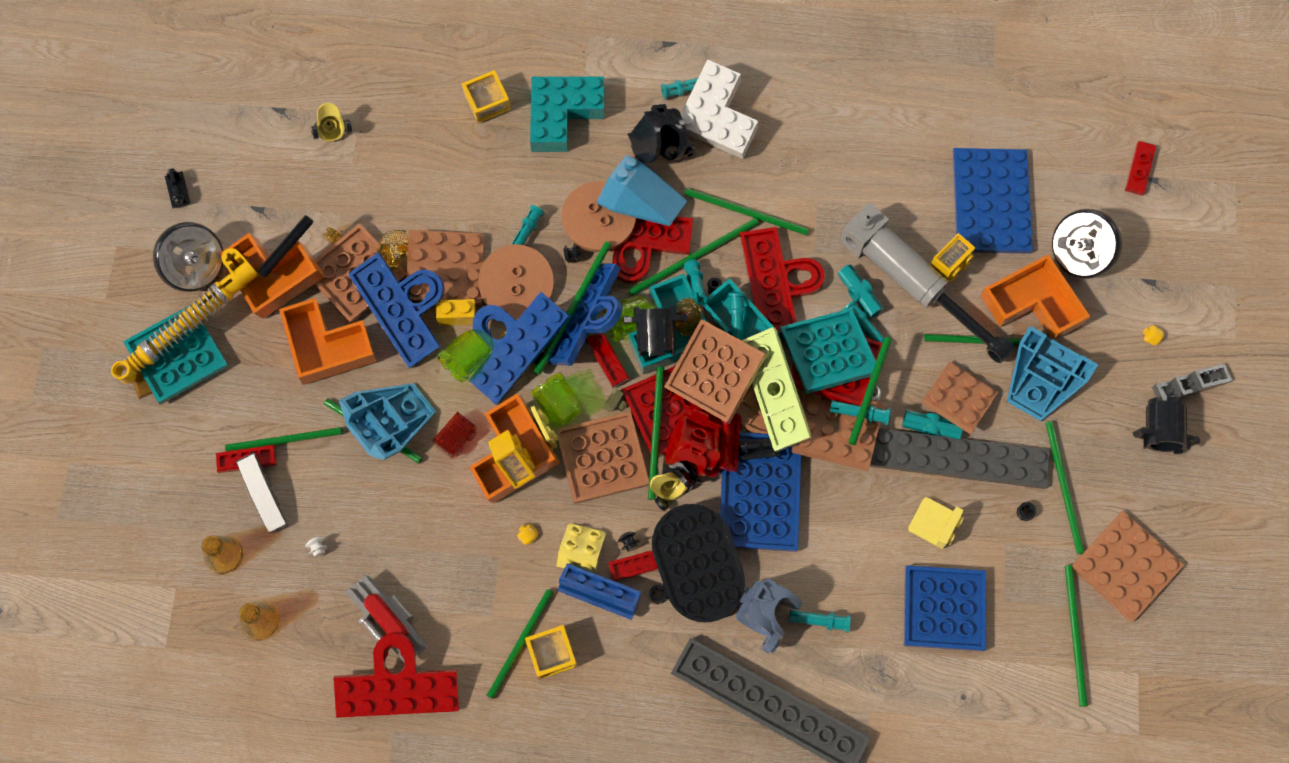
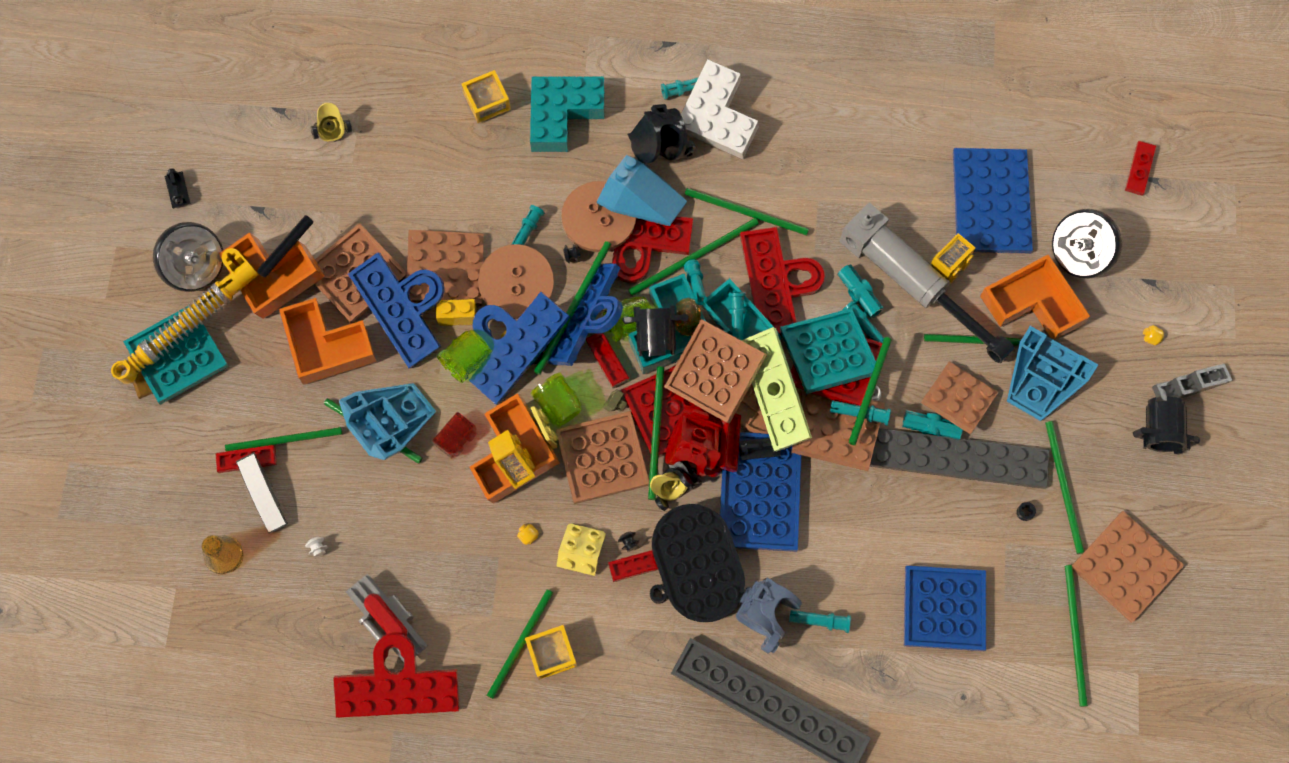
(259, 620): clear yellow cone -> none
(332, 235): clear yellow bush -> none
(392, 246): clear yellow brick -> none
(599, 591): blue brick -> none
(713, 284): black pin -> none
(935, 522): light yellow bracket -> none

